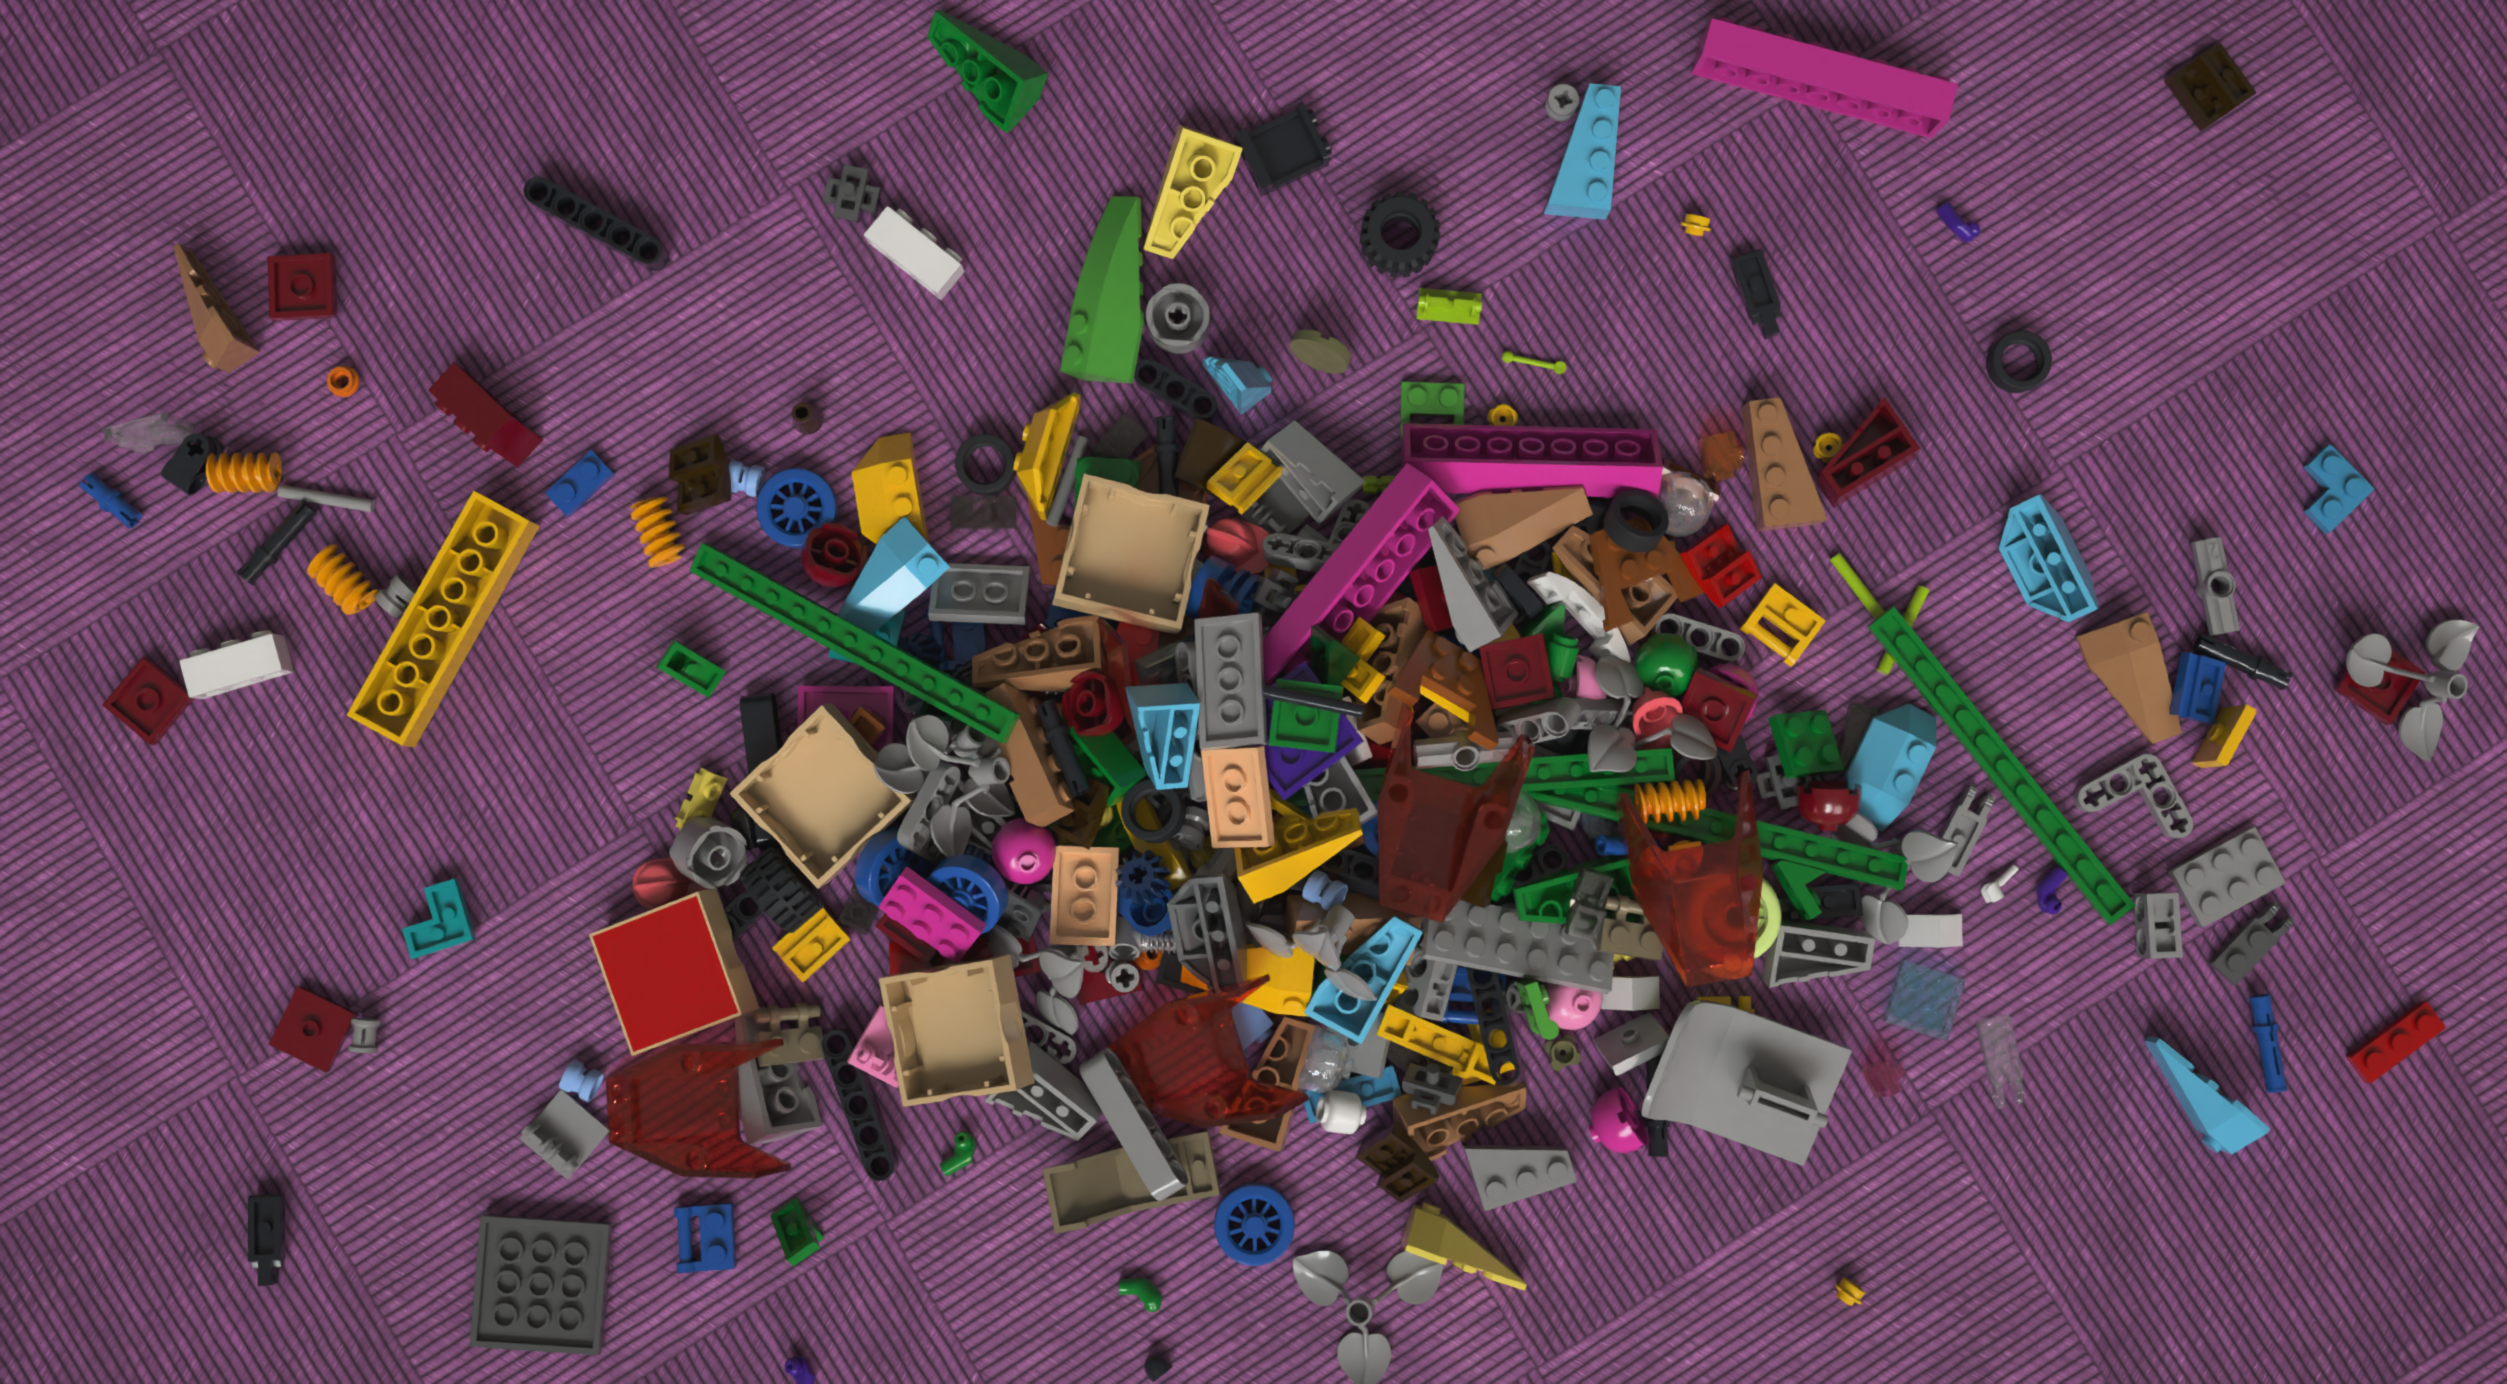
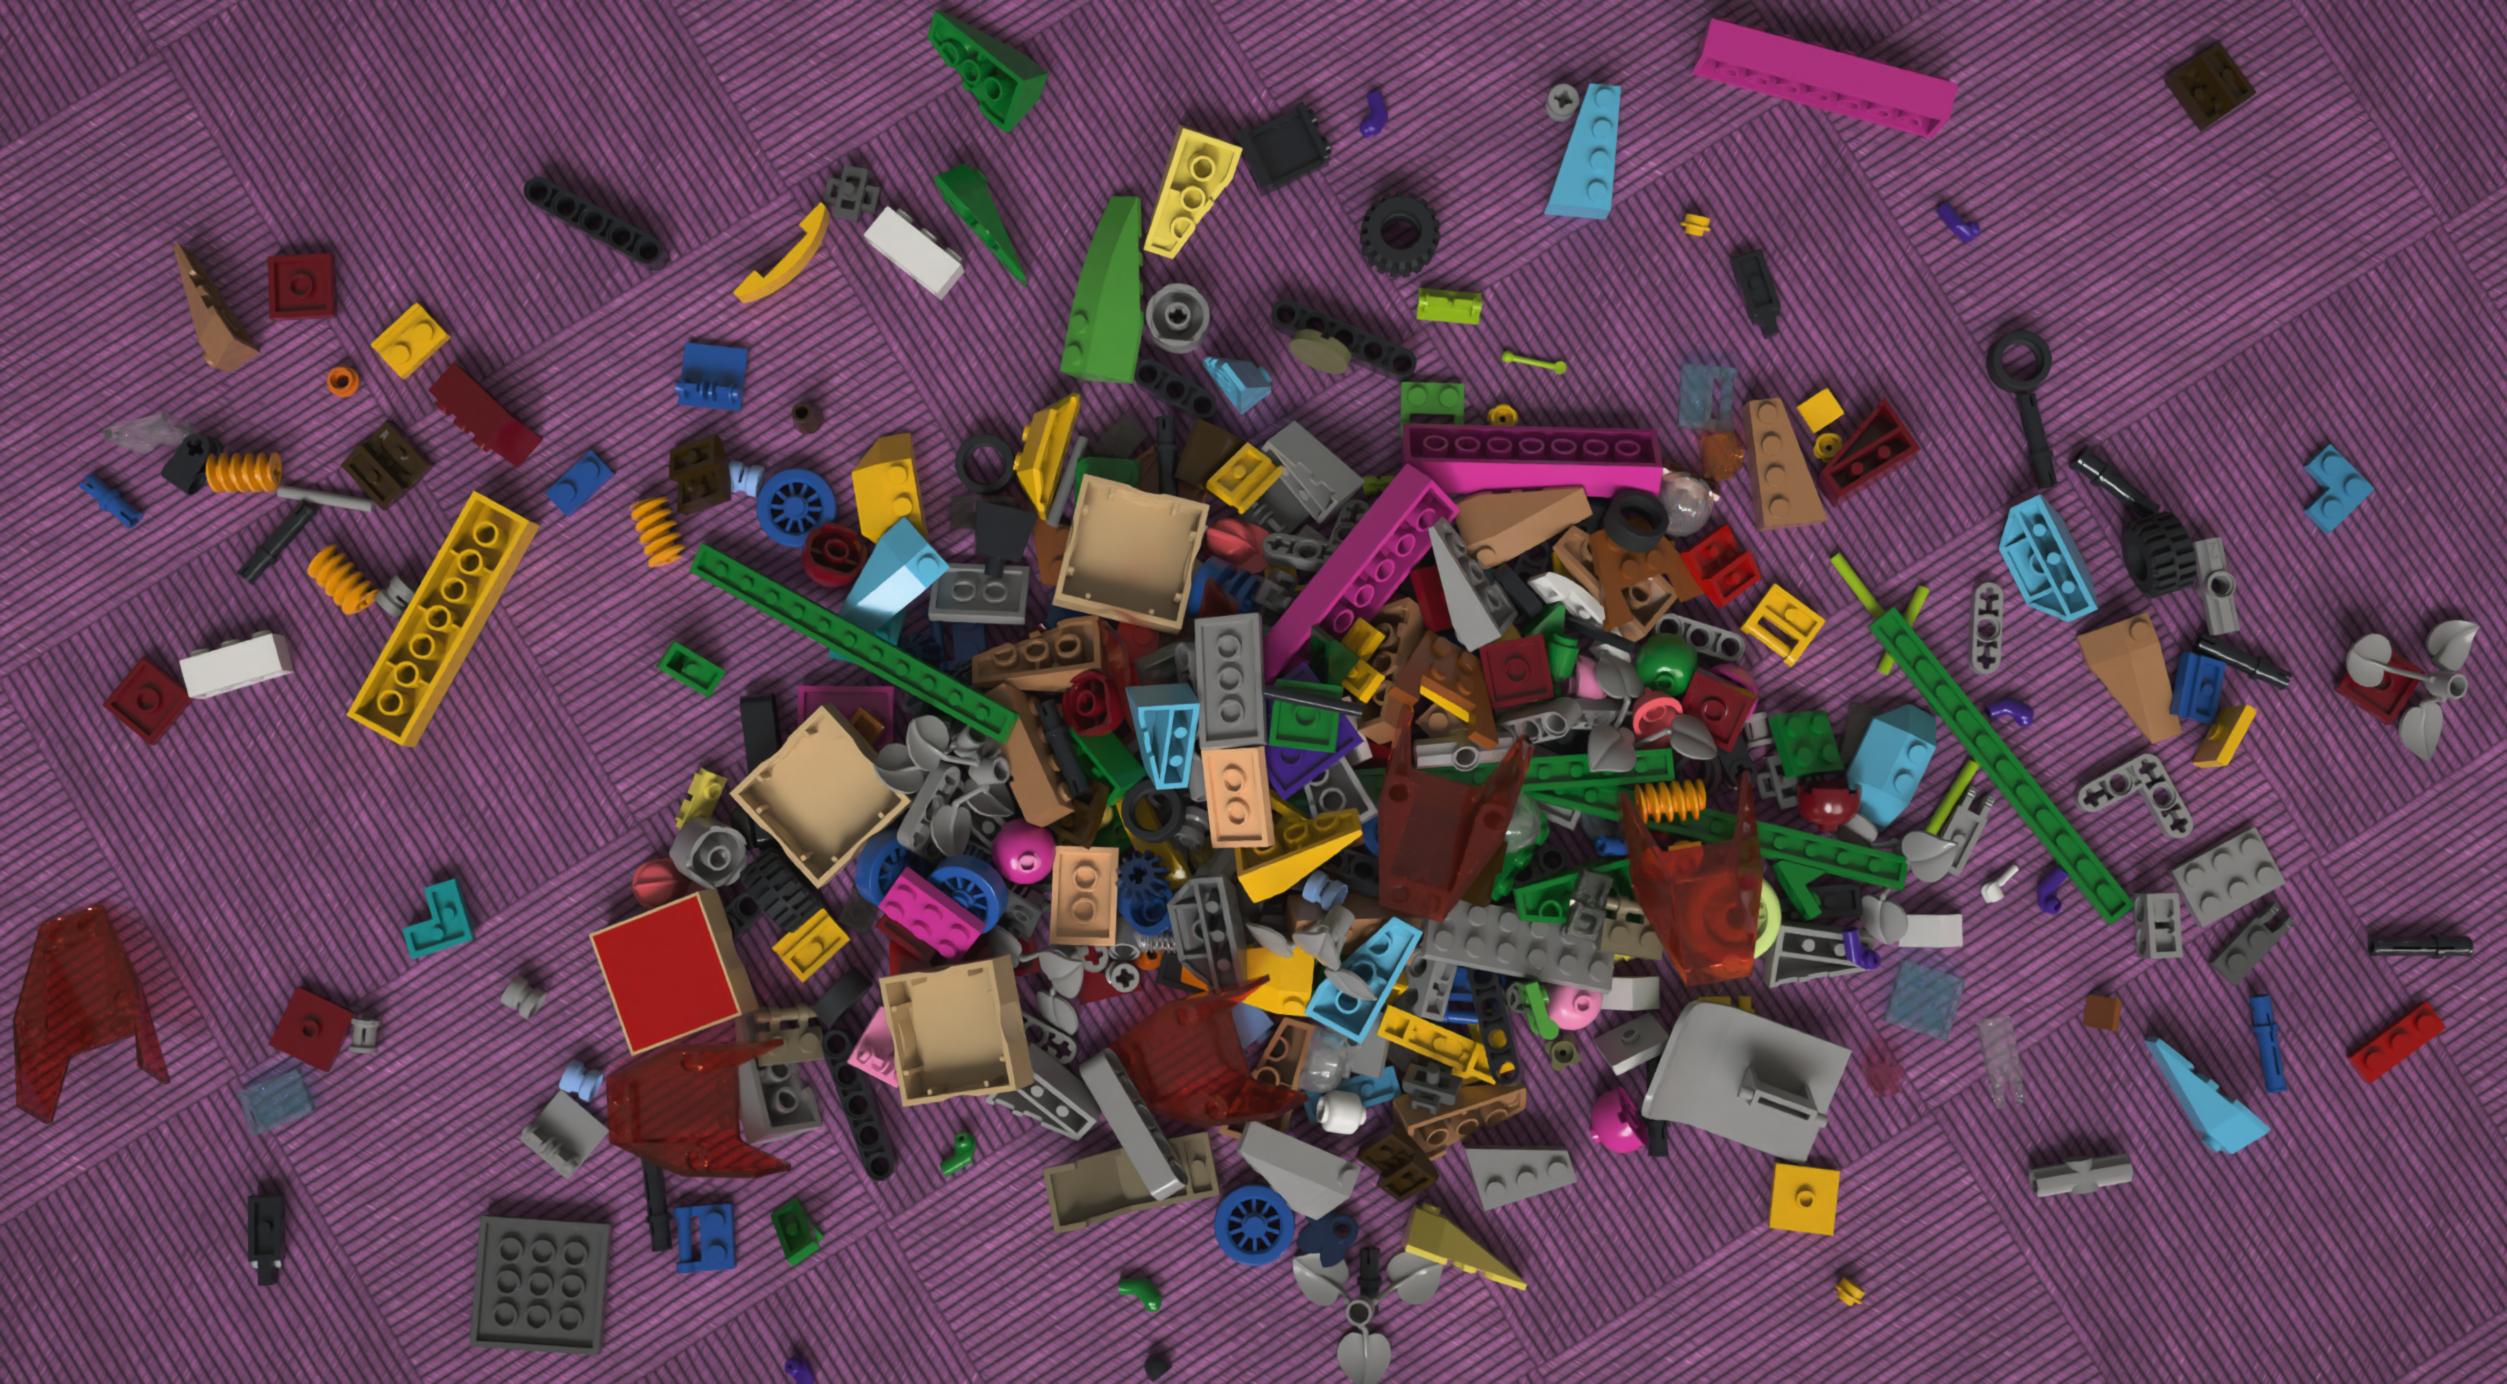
(75, 1000): none -> clear red windscreen
(276, 1102): none -> clear light blue plate
(387, 465): none -> dark brown slope
(410, 341): none -> yellow plate
(523, 997): none -> light grey wheel
(657, 1207): none -> black pin
(712, 377): none -> blue hinge
(757, 287): none -> yellow slope
(842, 996): none -> black tyre
(970, 199): none -> green wedge
(1001, 535): none -> black torso
(1302, 1174): none -> light grey wedge
(1323, 1239): none -> dark blue plate
(1360, 339): none -> black beam
(1369, 1274): none -> black pin
(1377, 117): none -> dark purple arm
(1599, 634): none -> black bar
(1696, 397): none -> clear light blue plate
(1757, 730): none -> light grey bush
(1803, 1198): none -> yellow plate
(1820, 410): none -> yellow slope
(1858, 953): none -> dark purple arm
(1951, 797): none -> lime bar
(1993, 651): none -> light grey beam
(2019, 710): none -> dark purple arm
(2036, 440): none -> black pin
(2080, 1174): none -> light grey piece
(2102, 1012): none -> dark orange slope
(2103, 475): none -> black pin
(2158, 554): none -> black tyre
(2434, 946): none -> black pin

